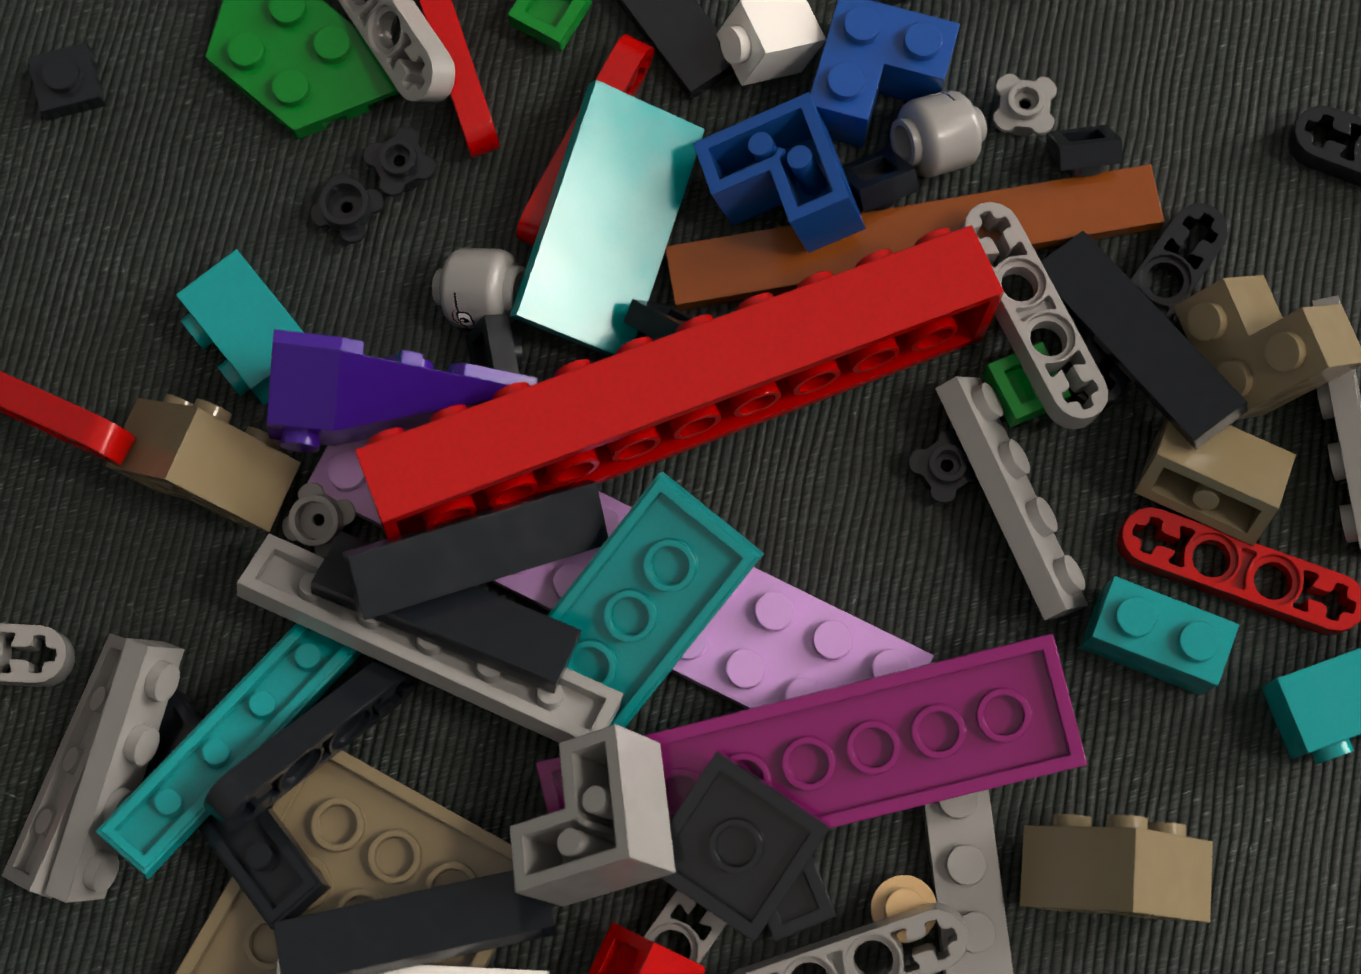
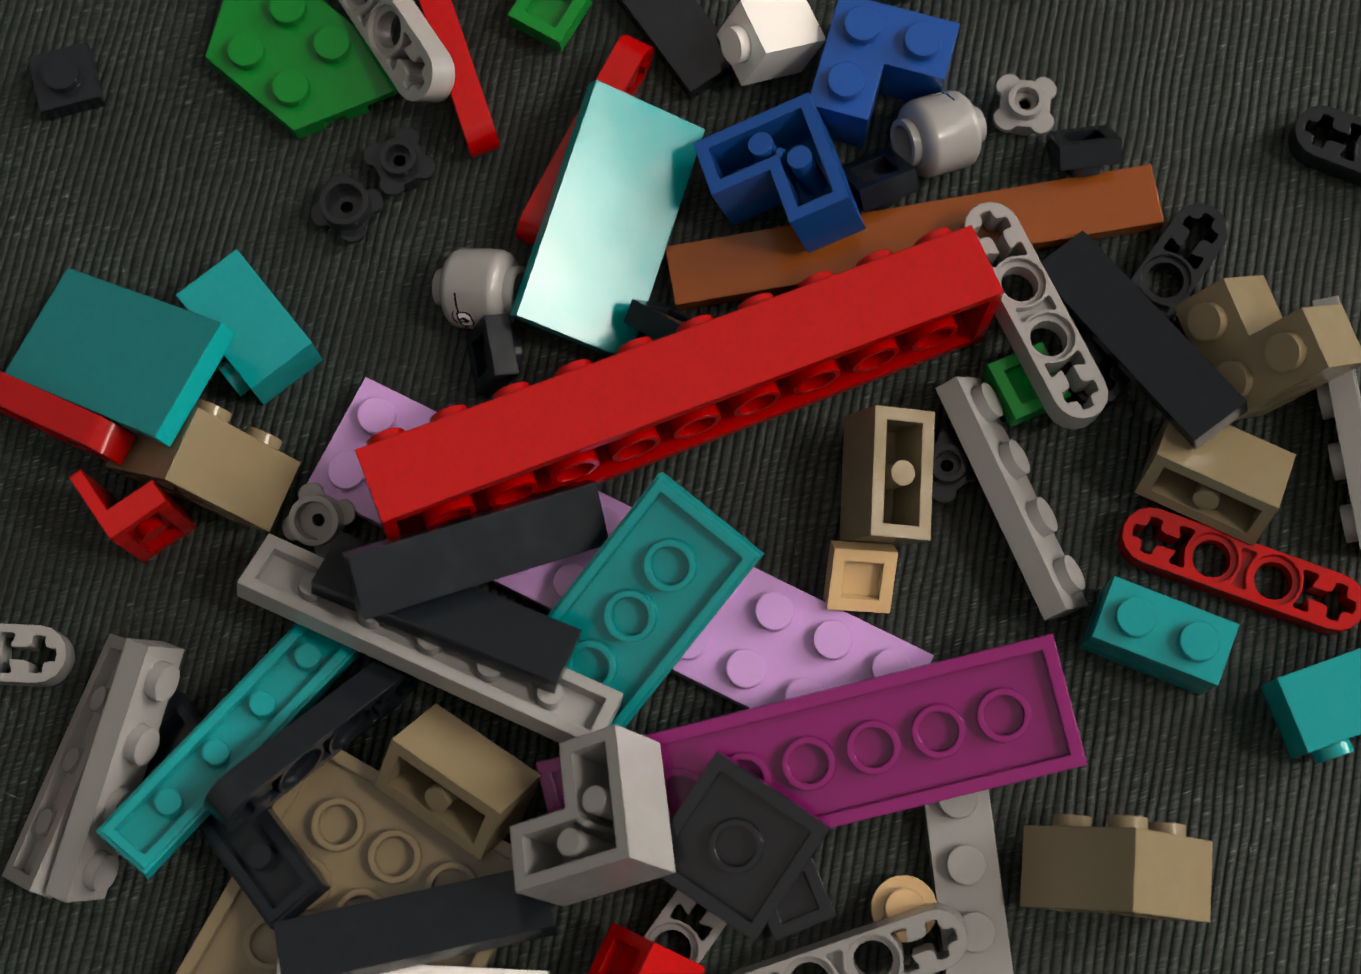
(121, 355): none -> teal tile
(140, 522): none -> red panel
(337, 395): dark purple wedge -> none
(457, 780): none -> dark tan brick
(860, 576): none -> tan plate
(887, 476): none -> dark tan brick

